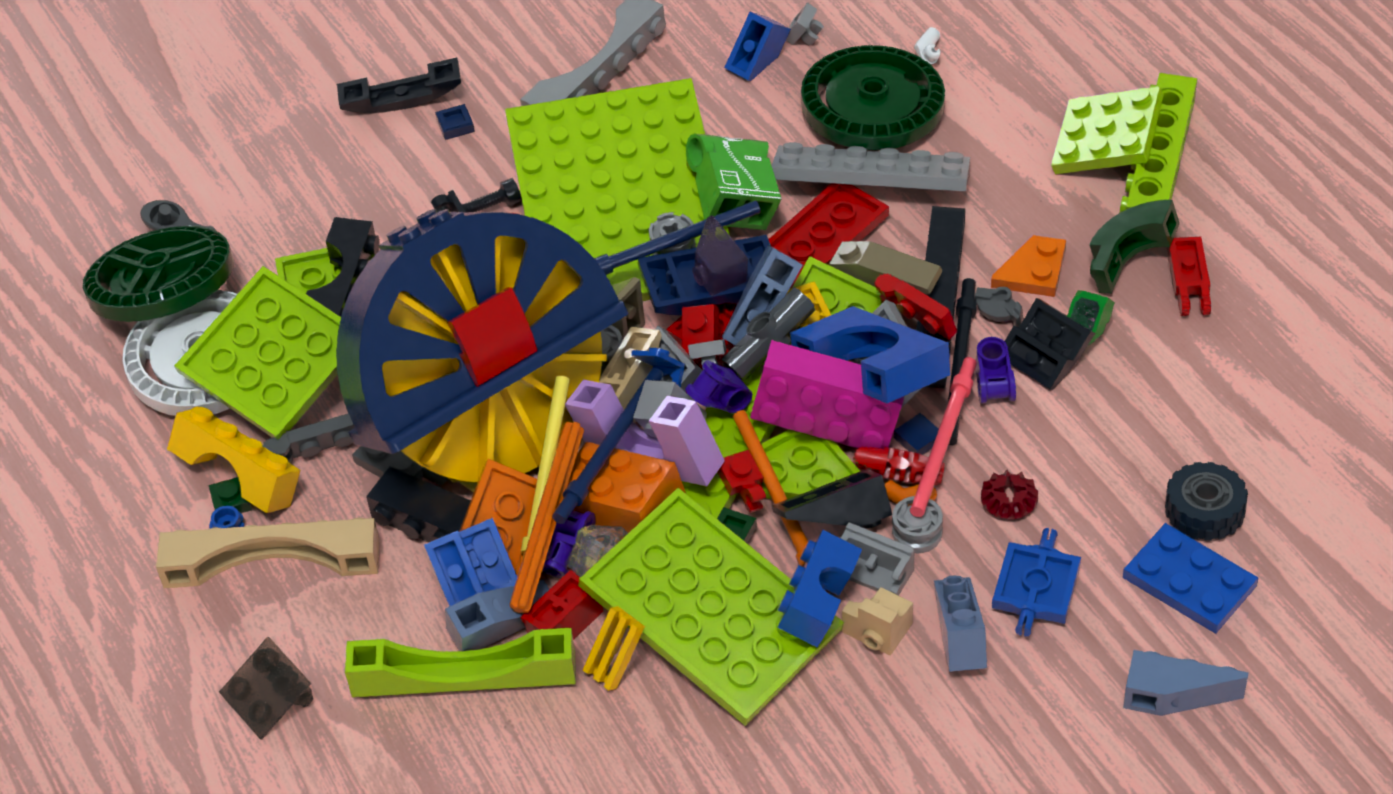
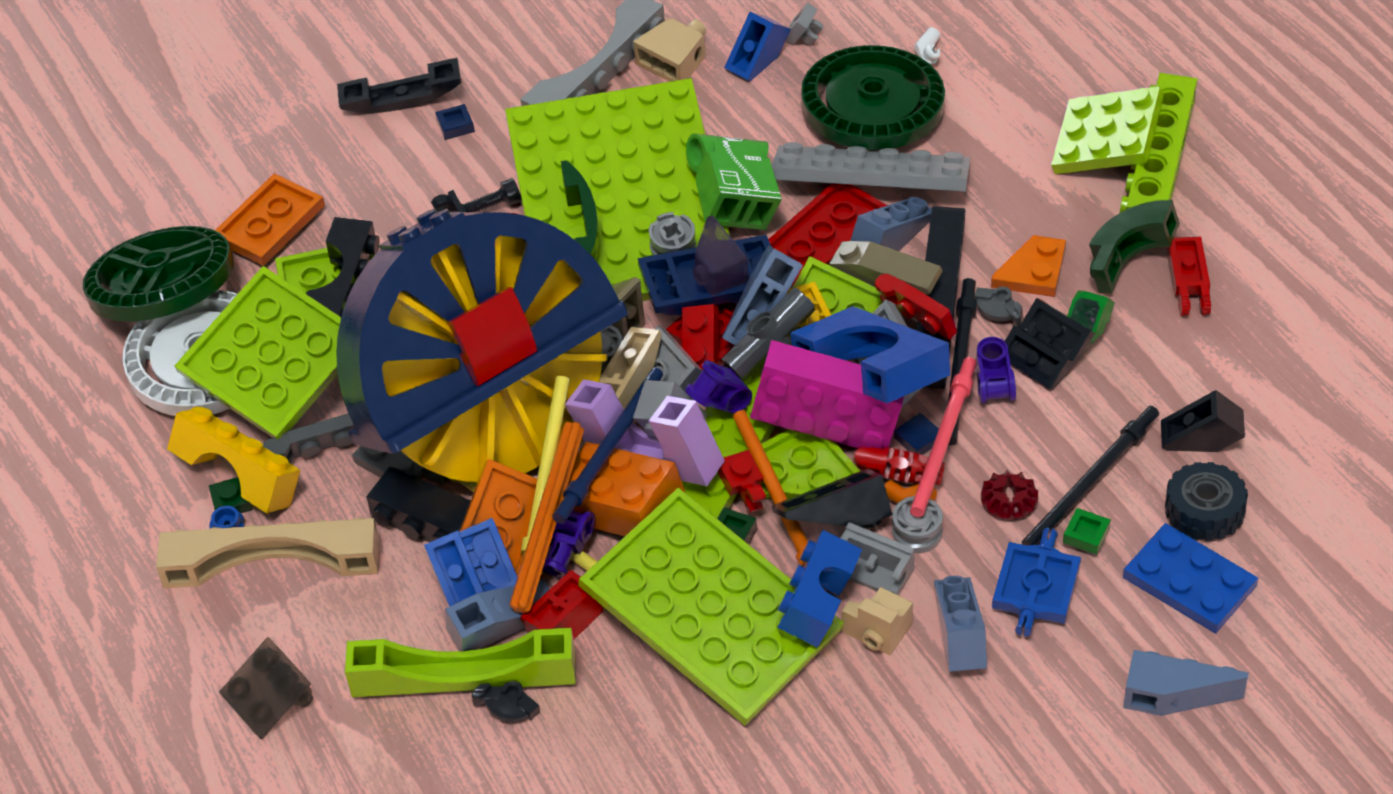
(166, 214): dark grey piece -> none
(270, 218): none -> orange plate
(506, 702): none -> black piece
(579, 193): none -> dark green slope
(592, 545): clear hand -> none
(609, 643): yellow tile -> none
(660, 359): blue bracket -> none
(671, 49): none -> tan torso
(671, 239): dark blue bar -> none
(707, 350): light grey tile -> none
(893, 224): none -> sand blue slope
(1086, 531): none -> green plate
(1130, 435): none -> black bar
(1204, 425): none -> black slope

